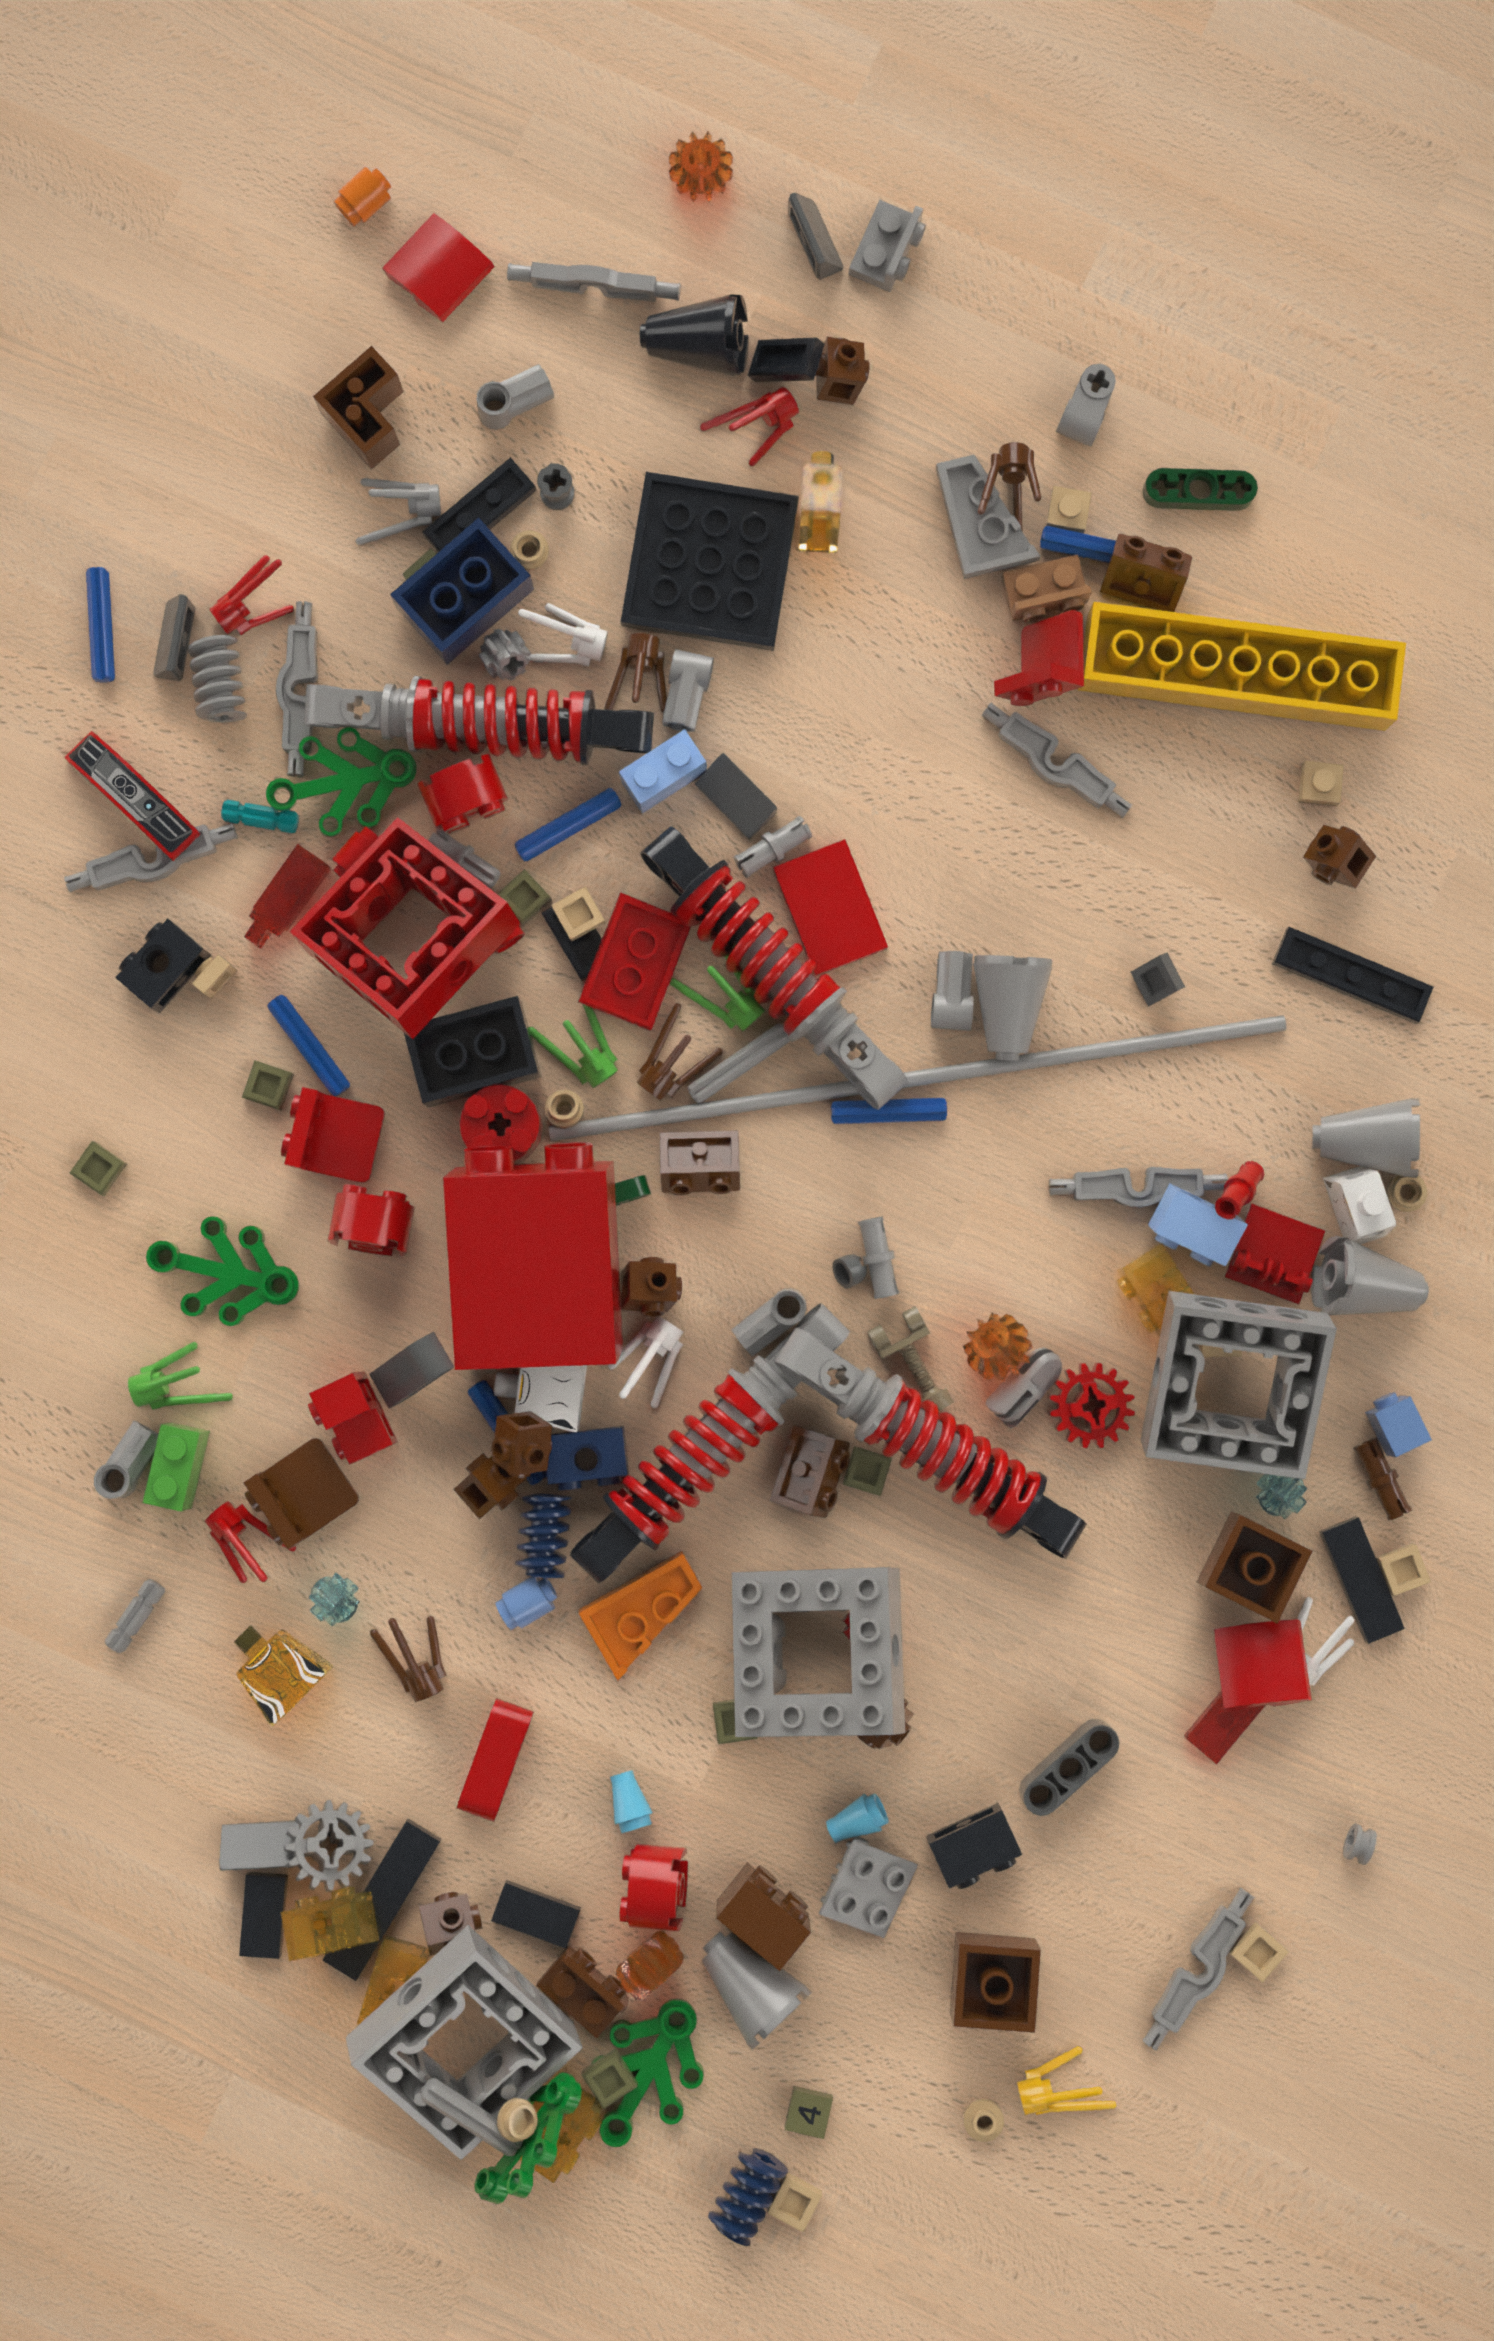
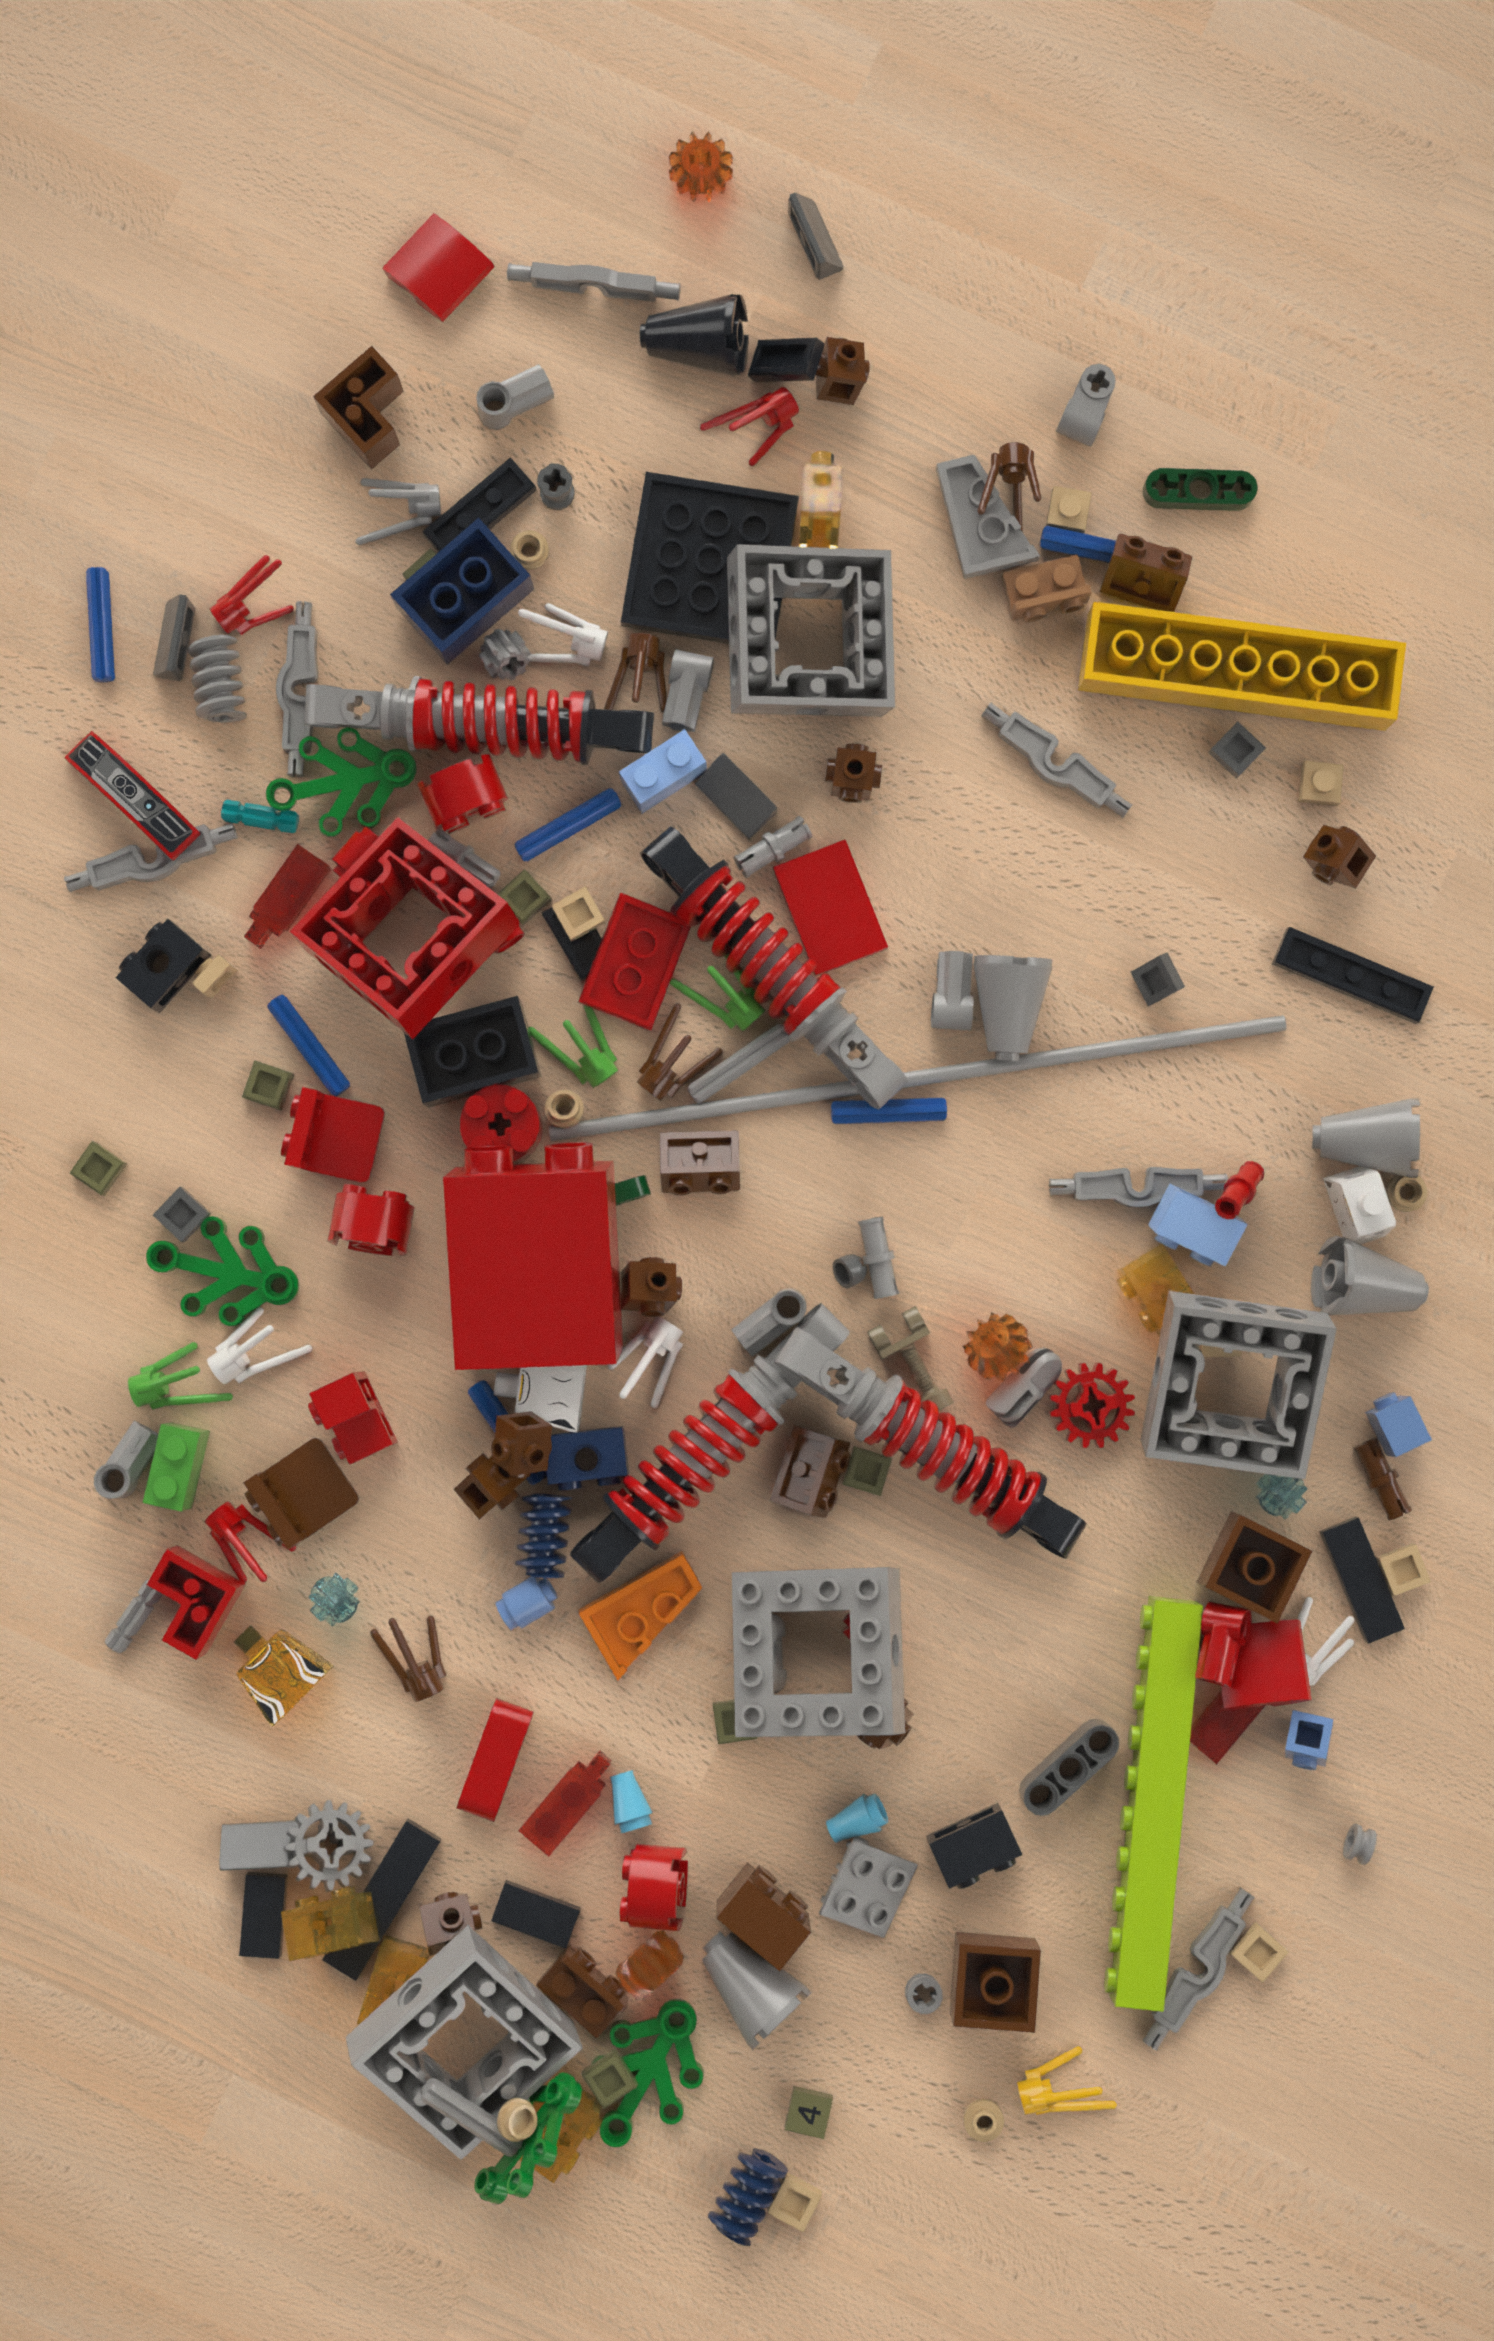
(181, 1214): none -> dark grey plate
(204, 1596): none -> red brick
(231, 1359): none -> white plant
(363, 196): orange brick -> none
(411, 1370): dark grey beam -> none
(566, 1804): none -> clear red hinge
(852, 575): none -> light grey brick
(853, 787): none -> reddish brown brick
(886, 244): light grey bracket -> none
(919, 2005): none -> light grey bush
(1049, 661): red bracket -> none
(1155, 1803): none -> lime brick
(1223, 1632): none -> red piece
(1237, 750): none -> dark grey plate
(1275, 1254): red hinge -> none
(1308, 1740): none -> medium blue brick

